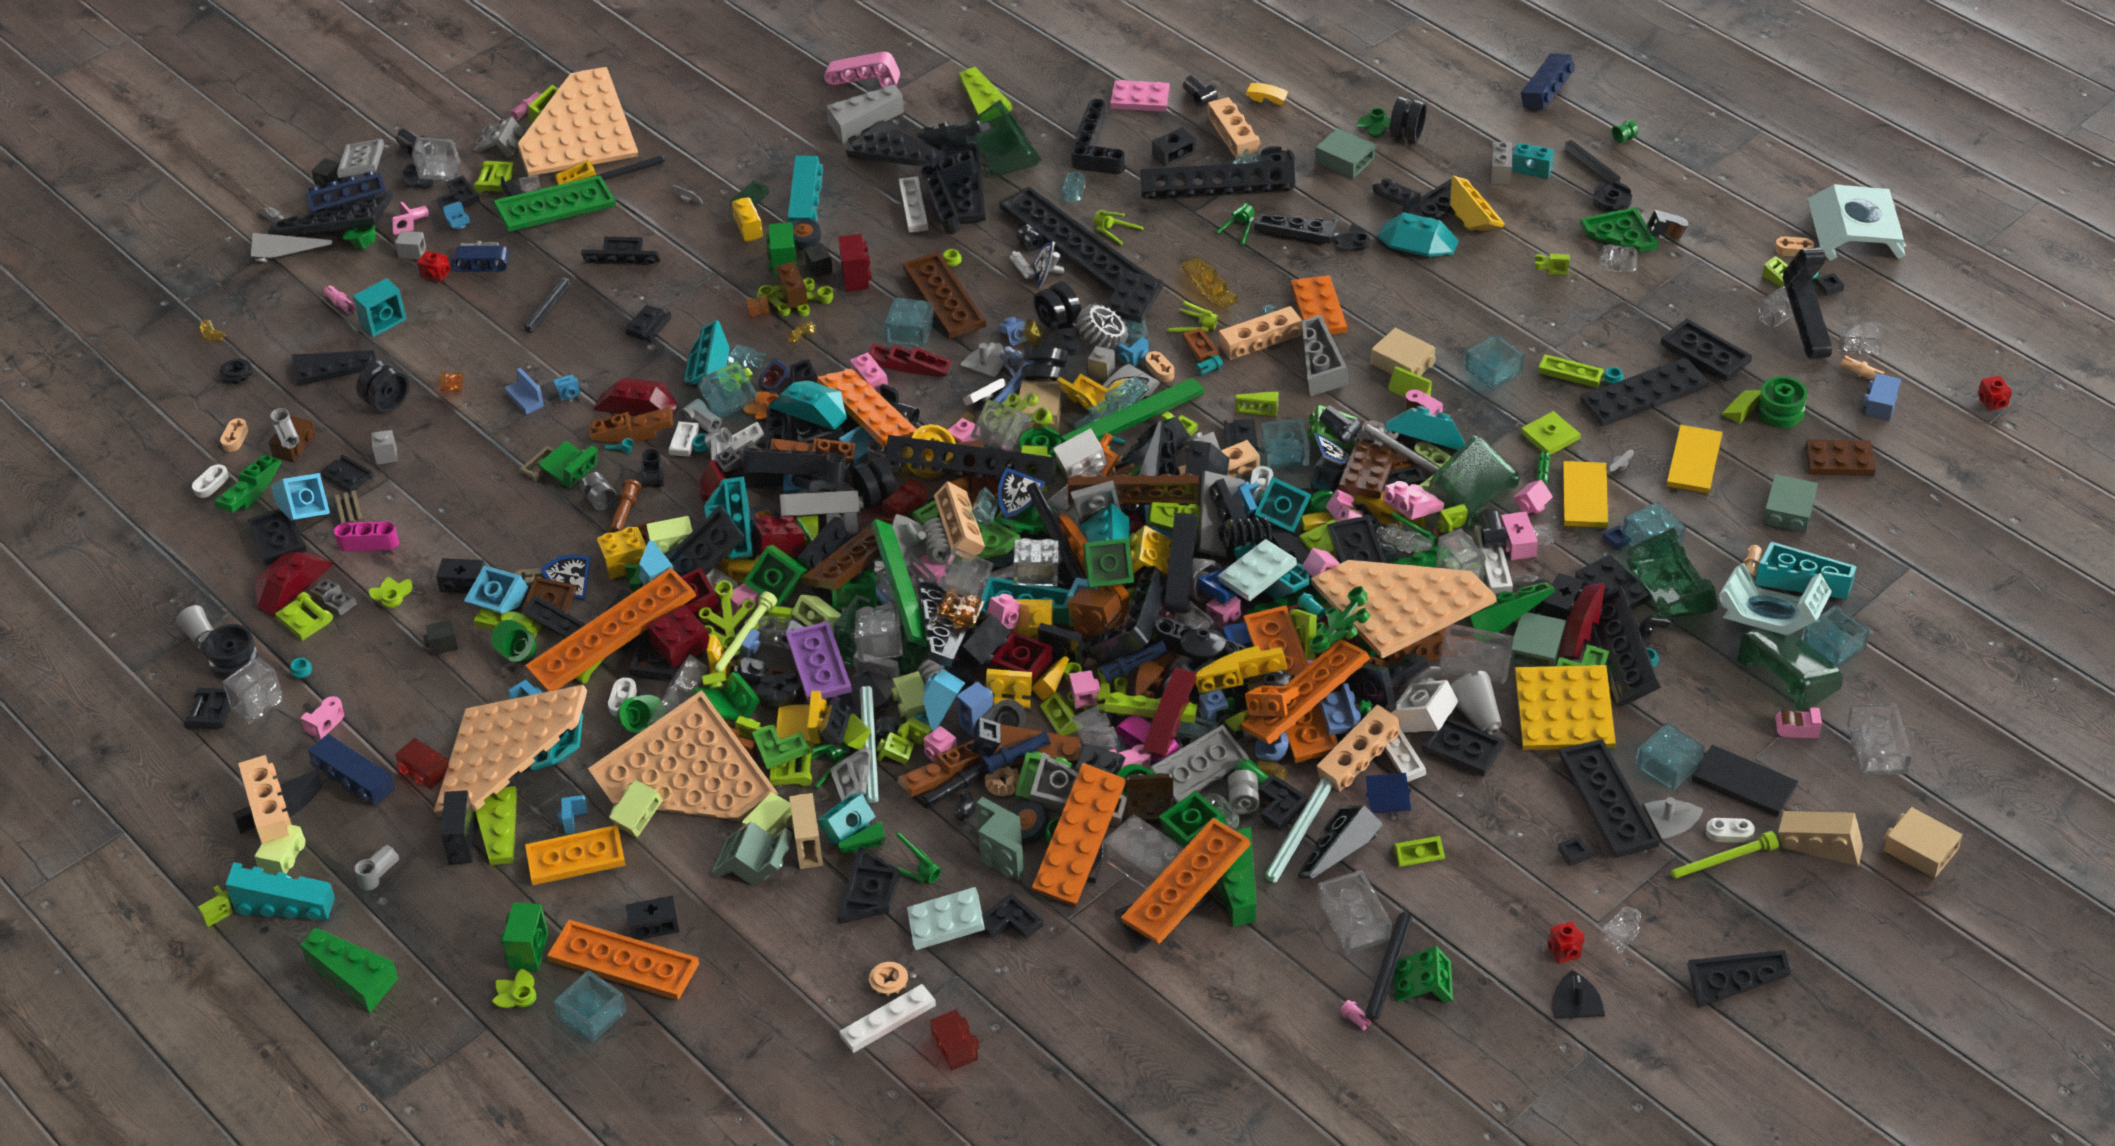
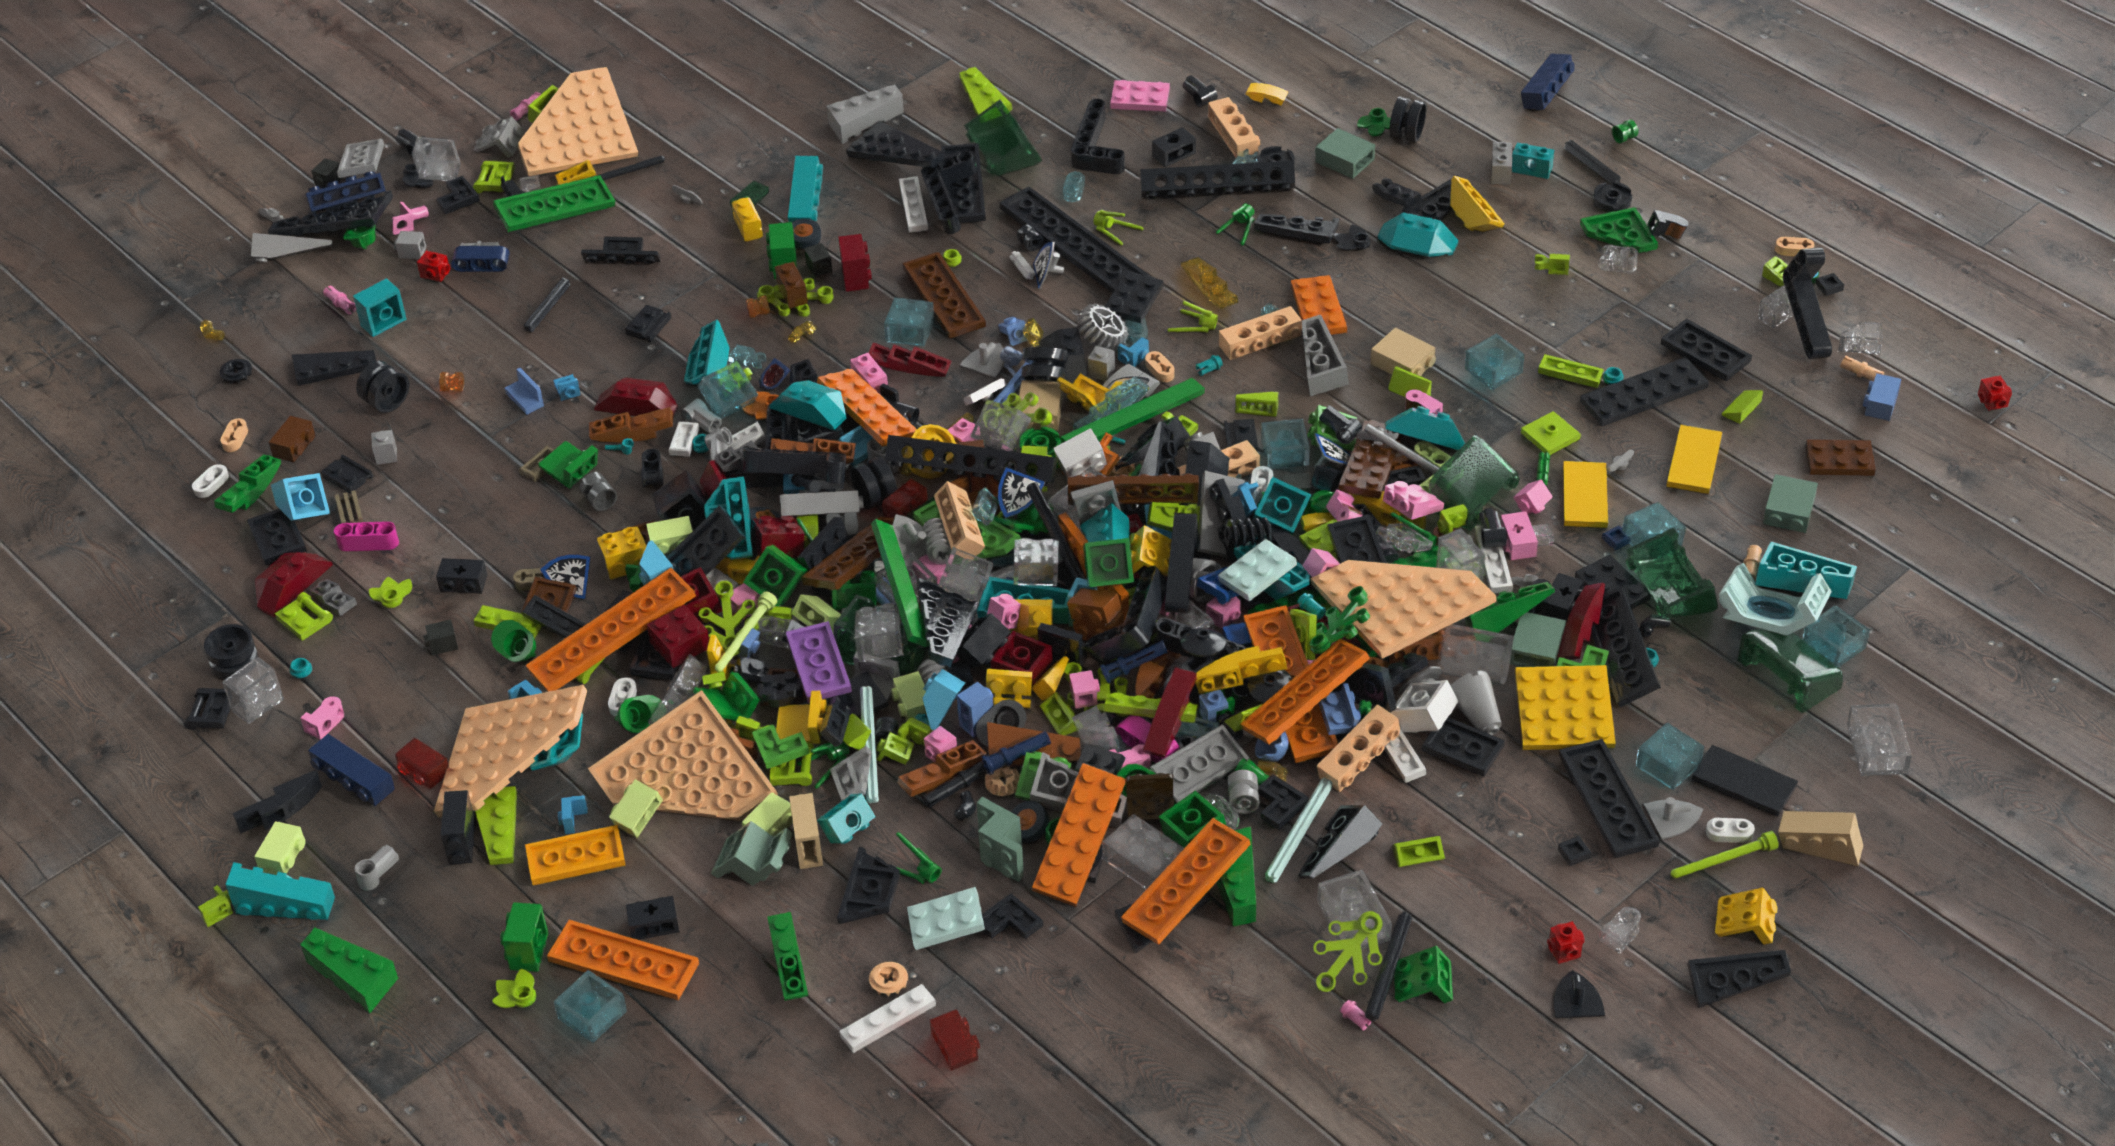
(195, 625): light grey plant -> none
(263, 798): light nougat brick -> none
(284, 428): light grey piece -> none
(455, 215): dark azure bracket -> none
(497, 590): medium azure slope -> none
(626, 500): dark orange pin -> none
(680, 499): none -> black slope
(787, 956): none -> green slope
(864, 67): bright pink beam -> none
(867, 838): green slope -> none
(953, 134): black slope -> none
(964, 609): clear orange plate -> none
(987, 737): black bracket -> none
(1057, 306): black wheel -> none
(1200, 344): dark orange plate -> none
(1270, 700): orange bracket -> none
(1350, 948): none -> lime plant
(1388, 793): clear blue piece -> none
(1747, 912): none -> yellow bracket
(1782, 402): green wheel -> none
(1799, 723): bright pink leg -> none
(1855, 214): light aqua panel -> none
(1922, 842): tan brick -> none

